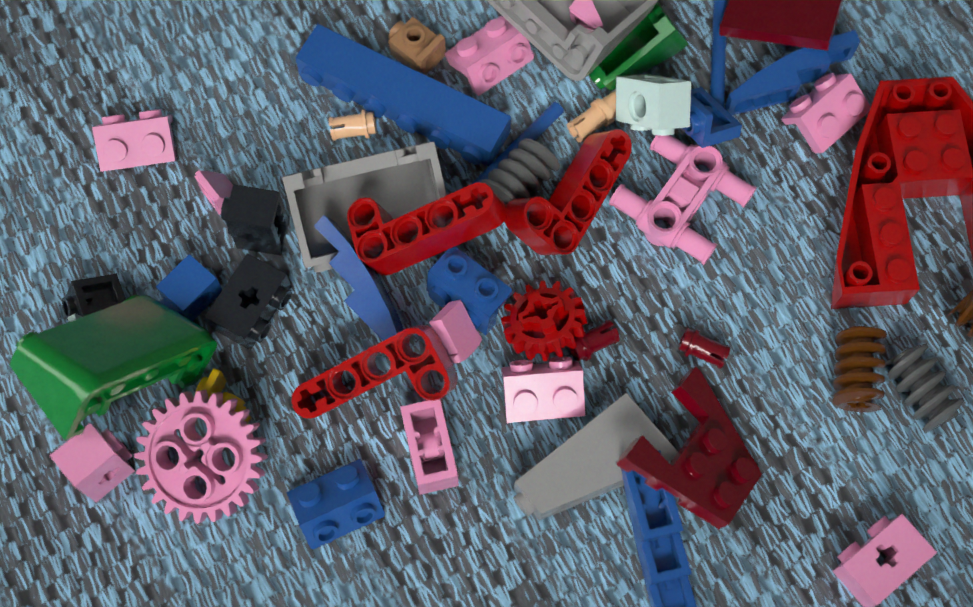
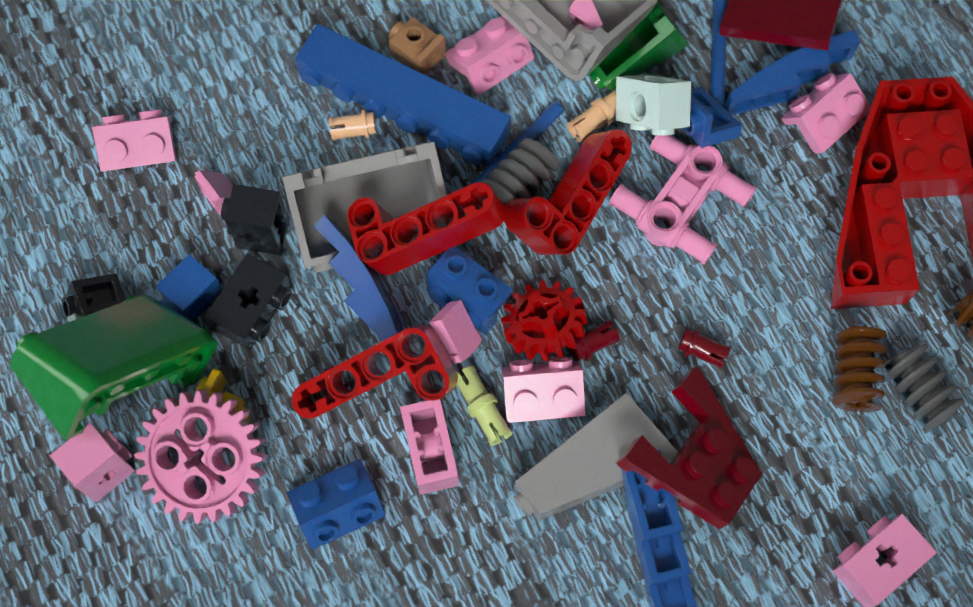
(482, 406): none -> yellowish green pin

